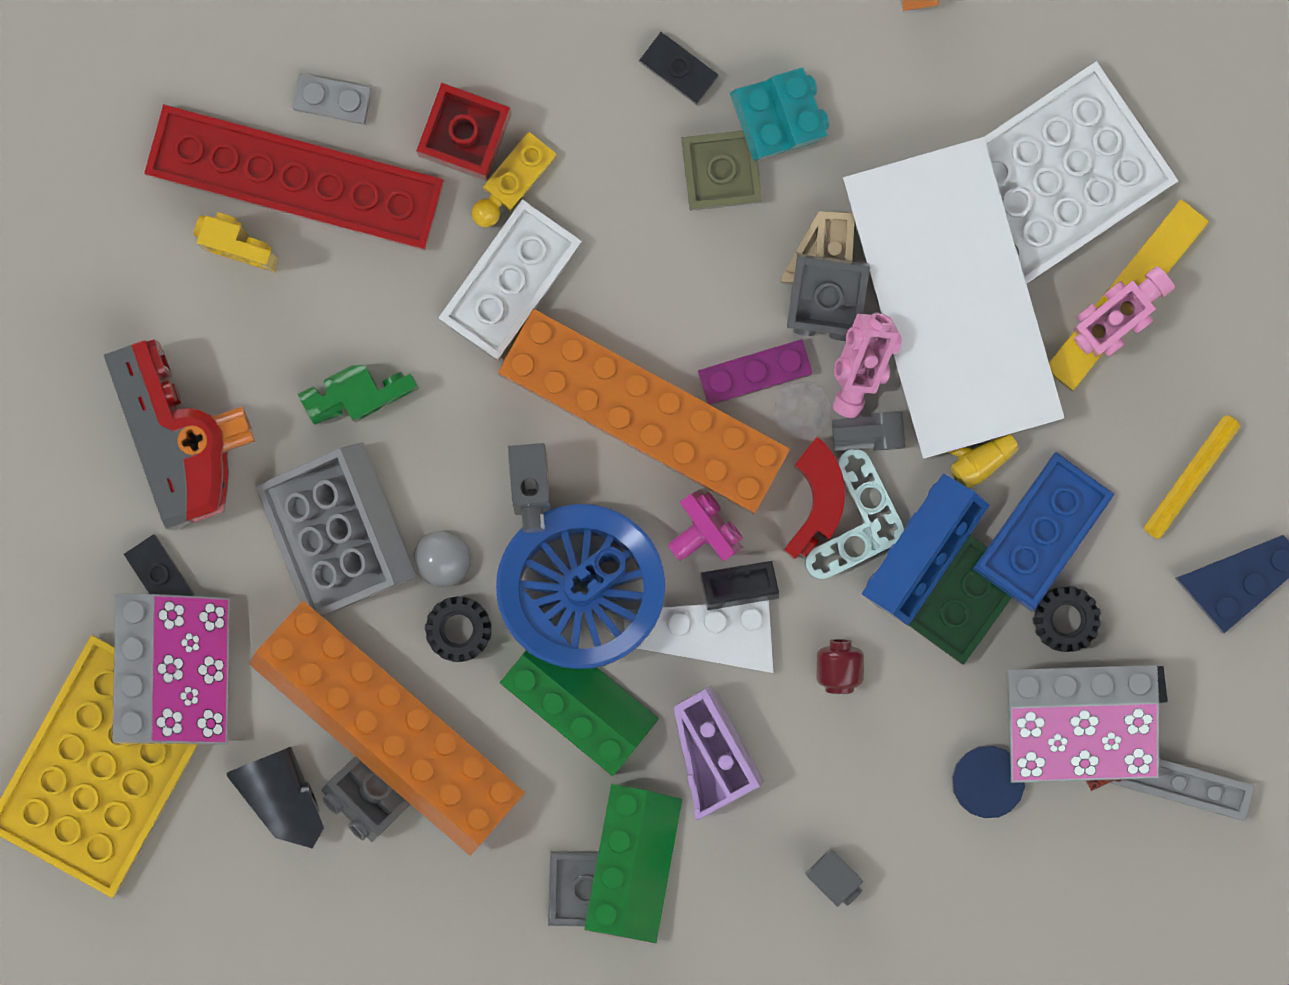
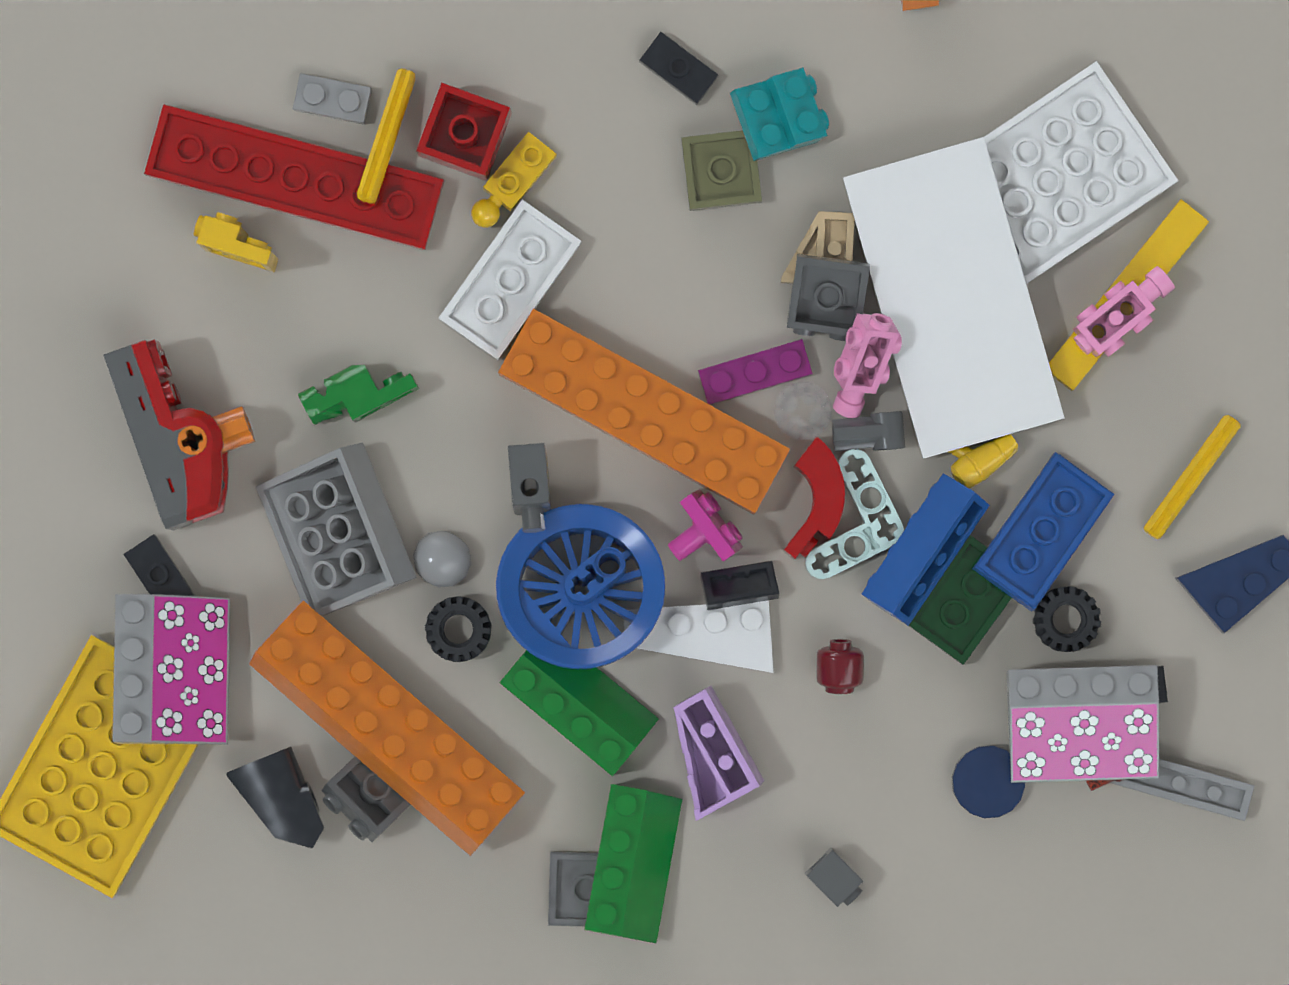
(386, 136): none -> yellow axle

